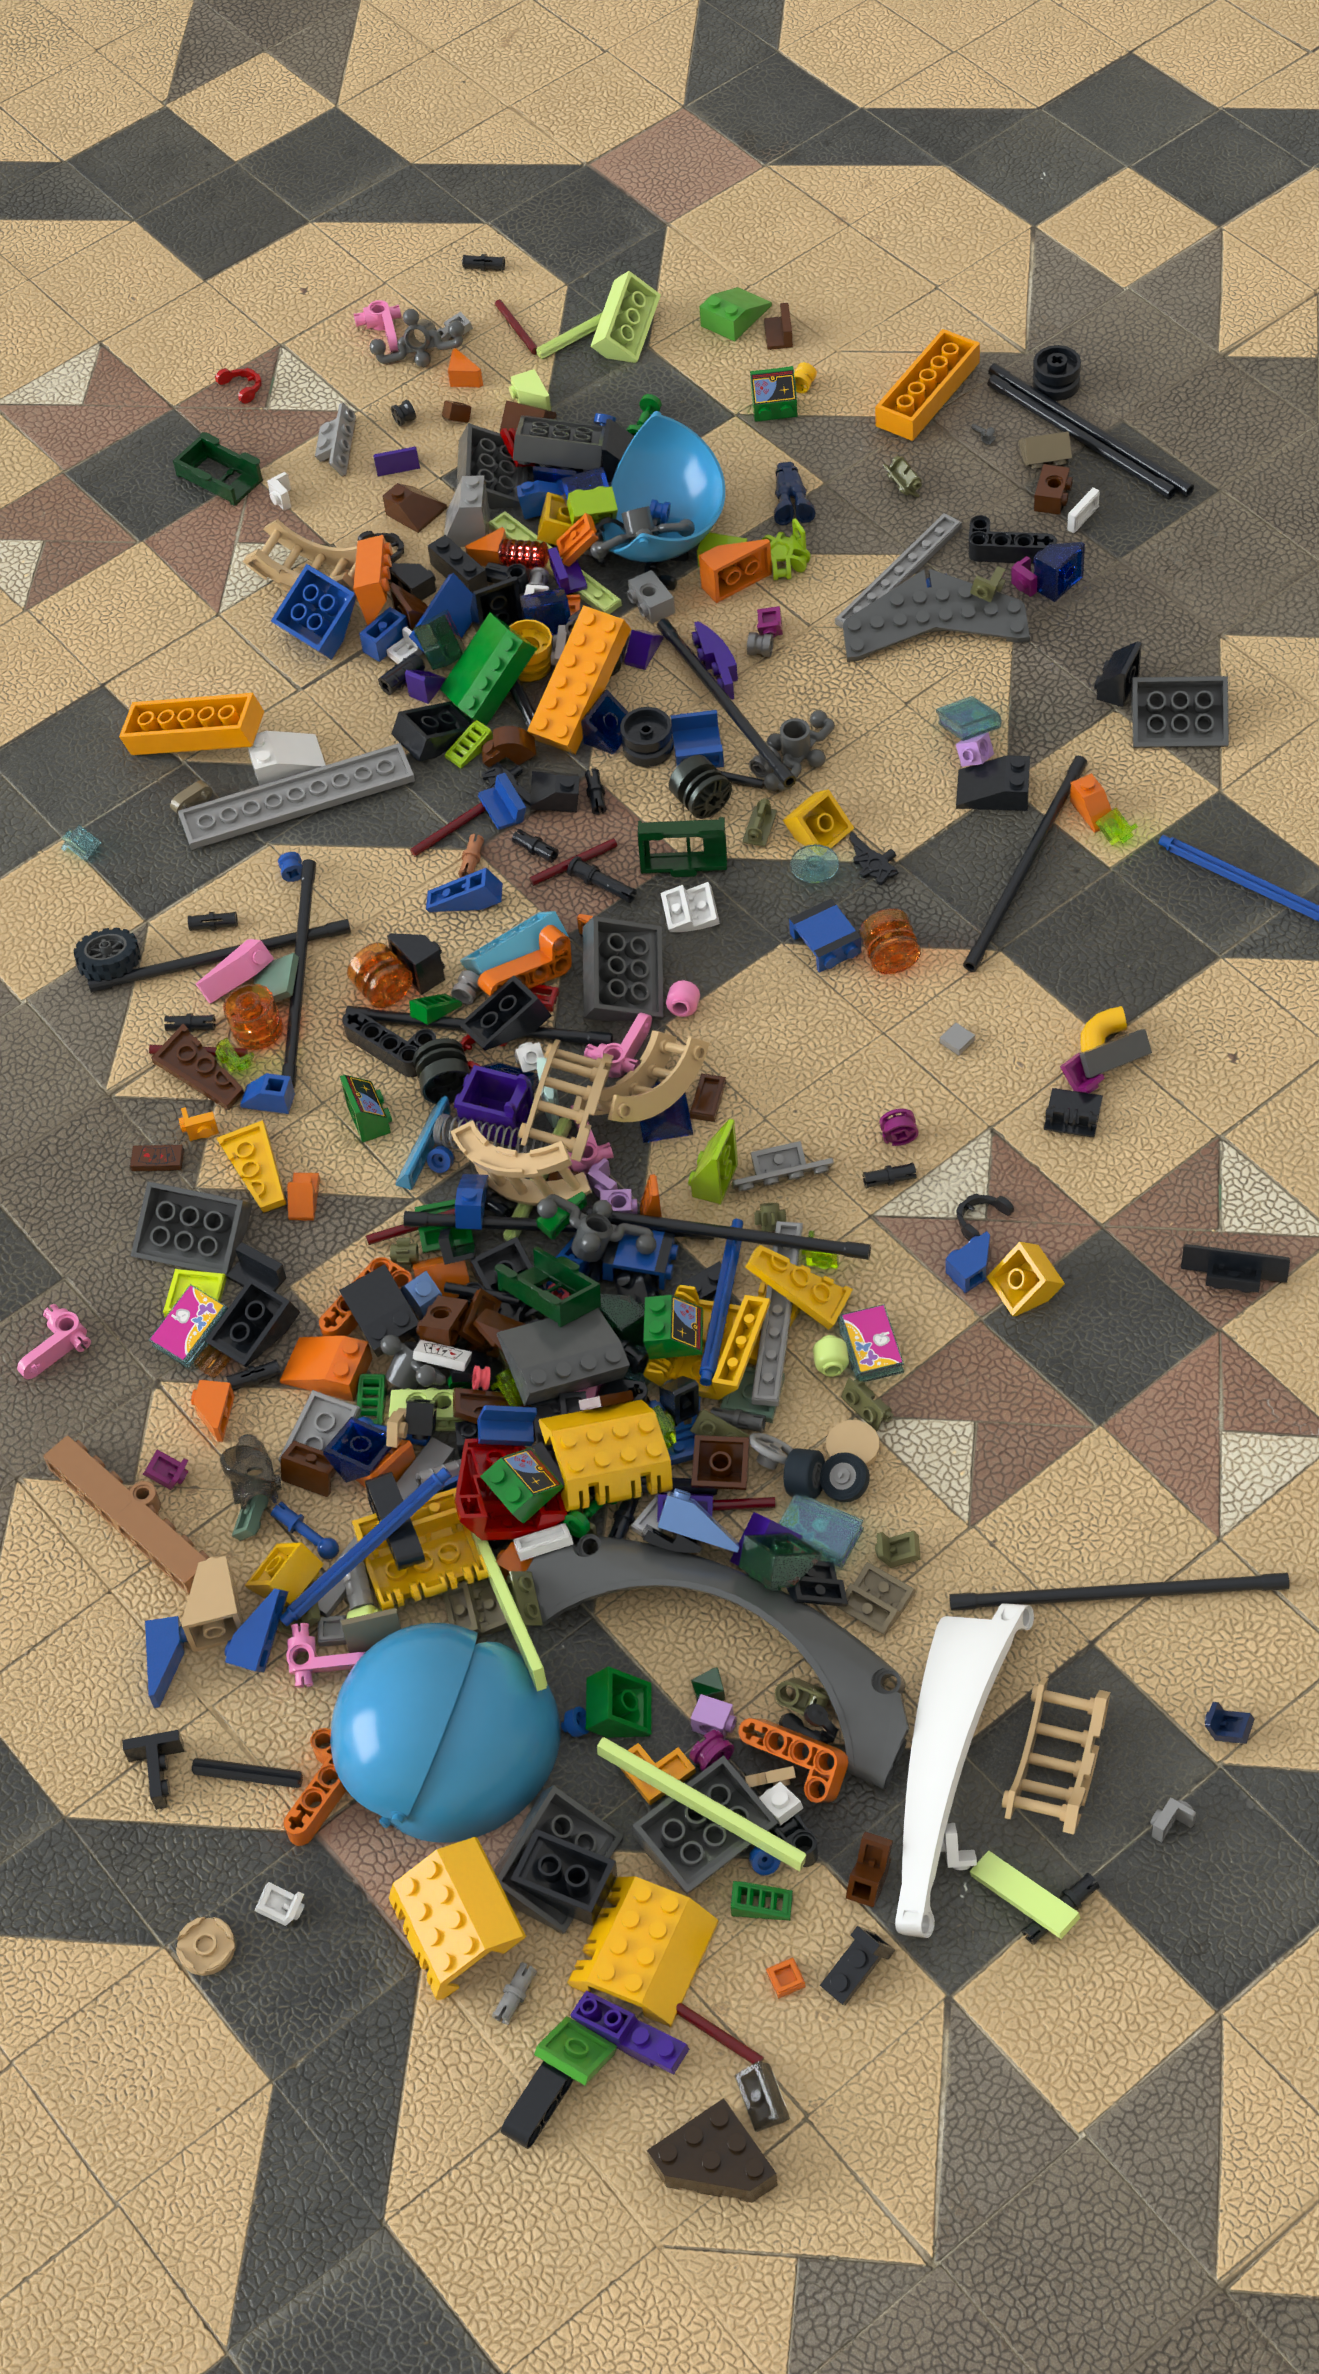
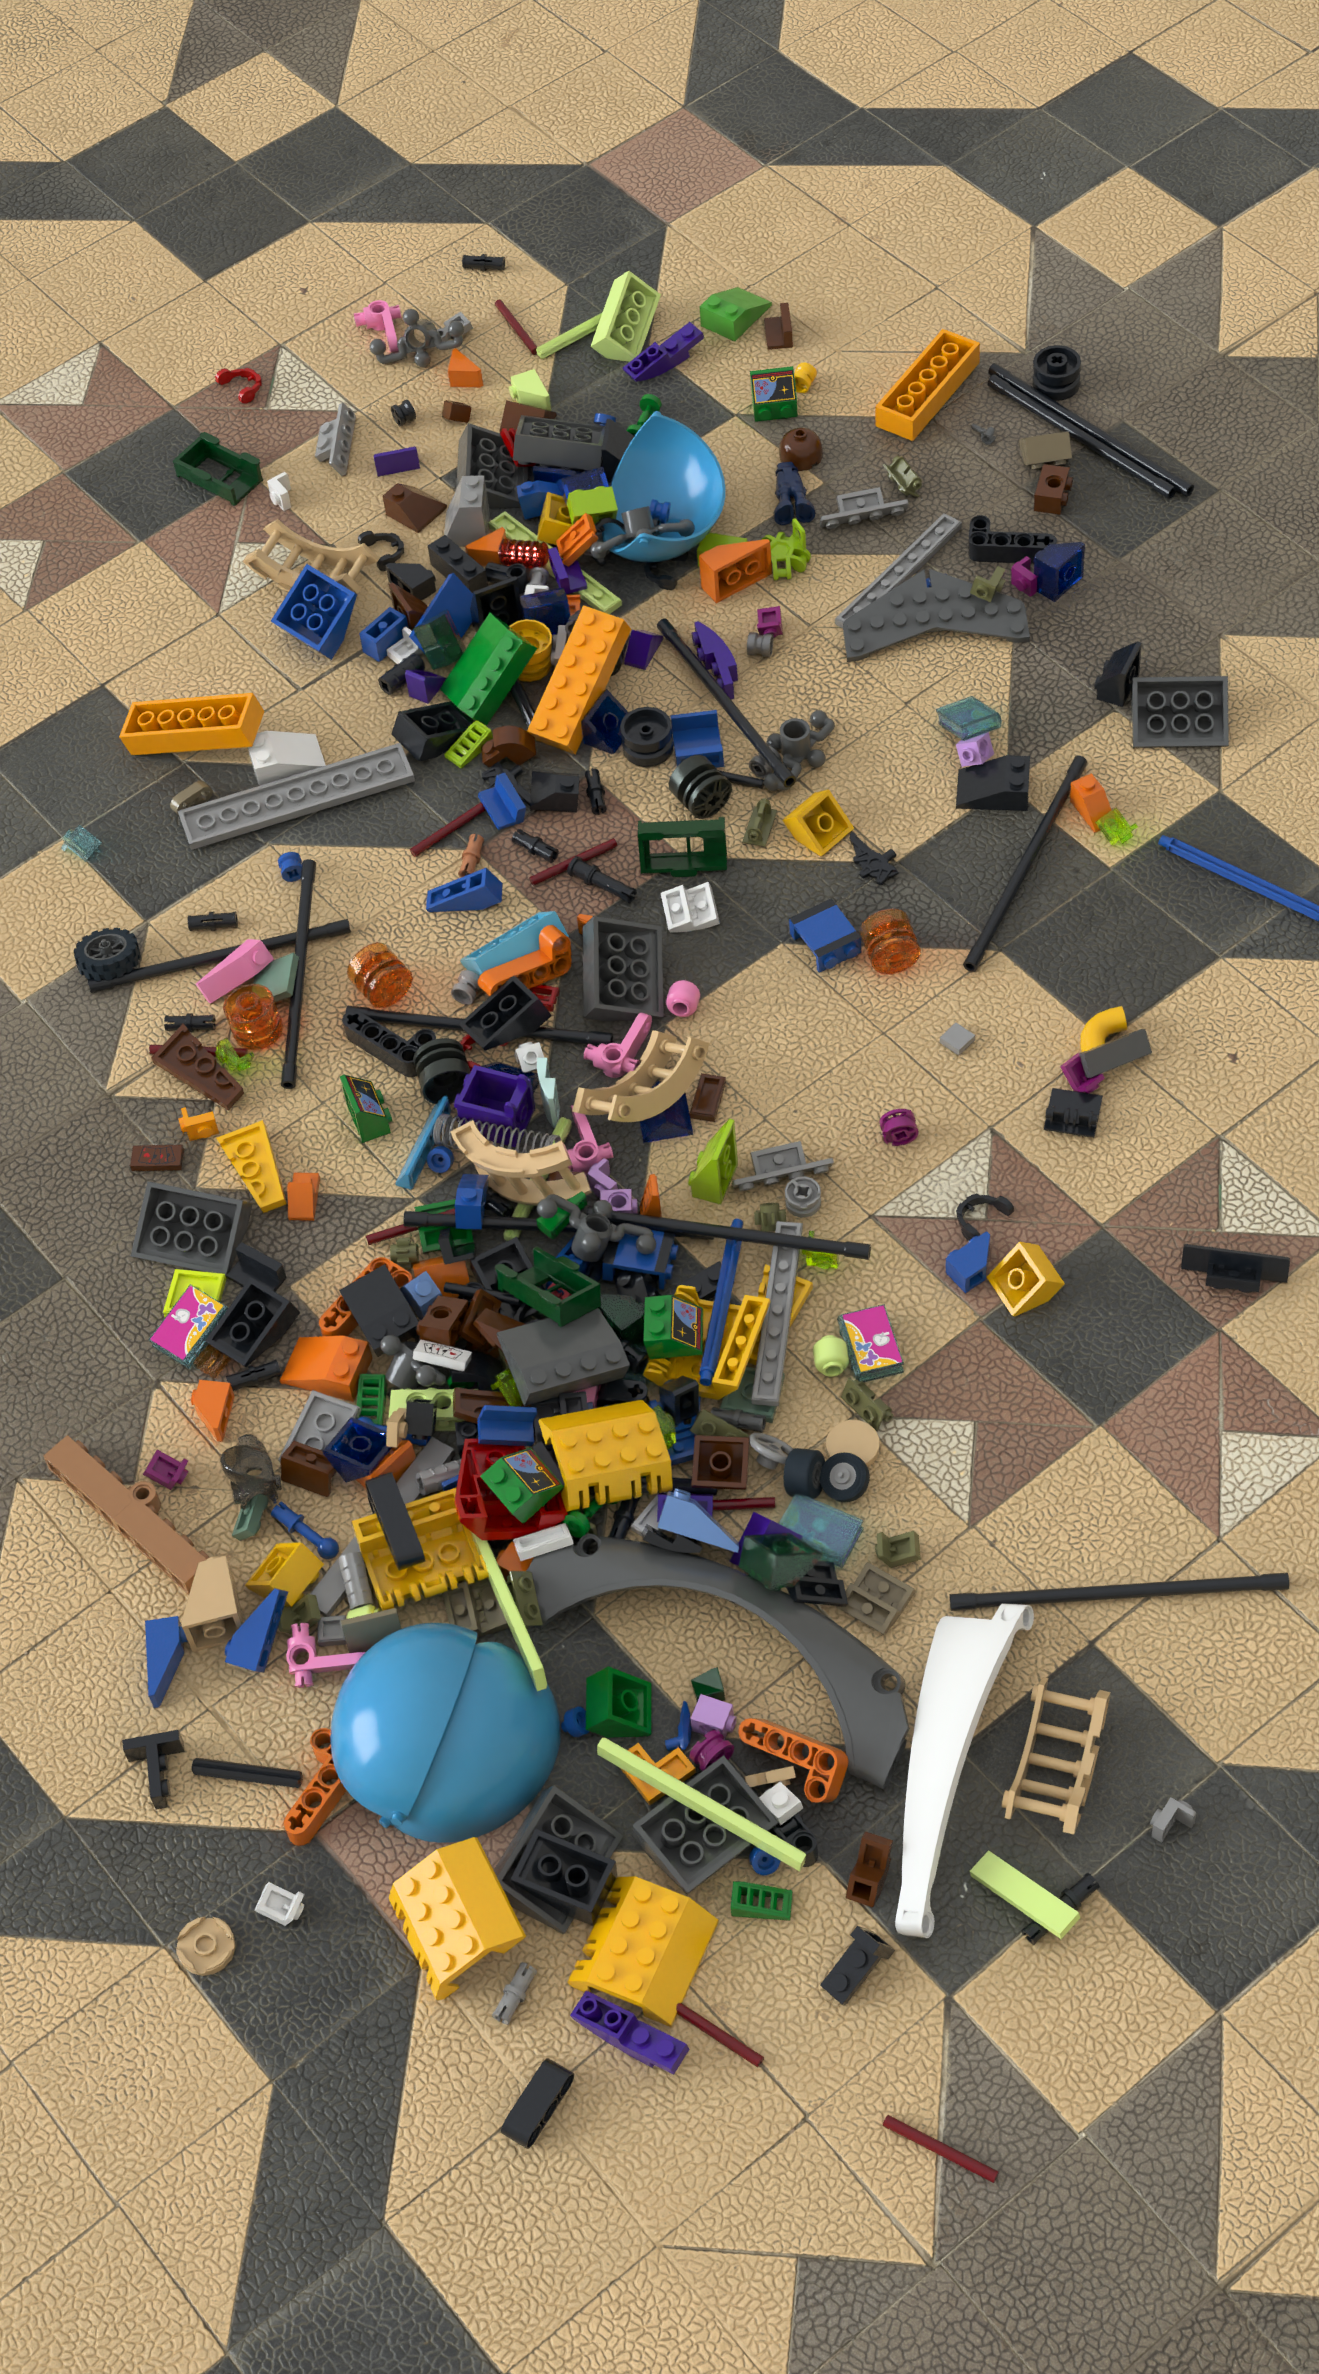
(57, 1344): bright pink piece -> none
(269, 1094): blue slope -> none
(365, 1546): blue piece -> none
(372, 575): orange slope -> none
(420, 957): black slope -> none
(433, 1007): green slope -> none
(481, 1378): coral bush -> none
(575, 2050): bright green plate -> none
(576, 1064): tan fence -> none
(606, 1400): reddish brown tile -> none
(651, 597): light grey brick -> none
(662, 358): none -> dark purple slope
(684, 1731): none -> blue bar
(713, 2157): dark brown brick -> none
(762, 2096): clear smoke slope -> none
(785, 1978): orange tile -> none
(795, 1200): none -> light grey wheel
(801, 447): none -> reddish brown cylinder
(805, 1695): olive piece -> none
(807, 1291): yellow wing -> none
(814, 863): clear light blue dish -> none
(817, 1717): black piece -> none
(862, 505): none -> light grey bracket
(889, 1175): black pin -> none
(940, 2148): none -> dark red bar
(957, 1859): white bracket -> none
(1083, 510): white tile -> none
(1228, 1725): dark blue bracket -> none

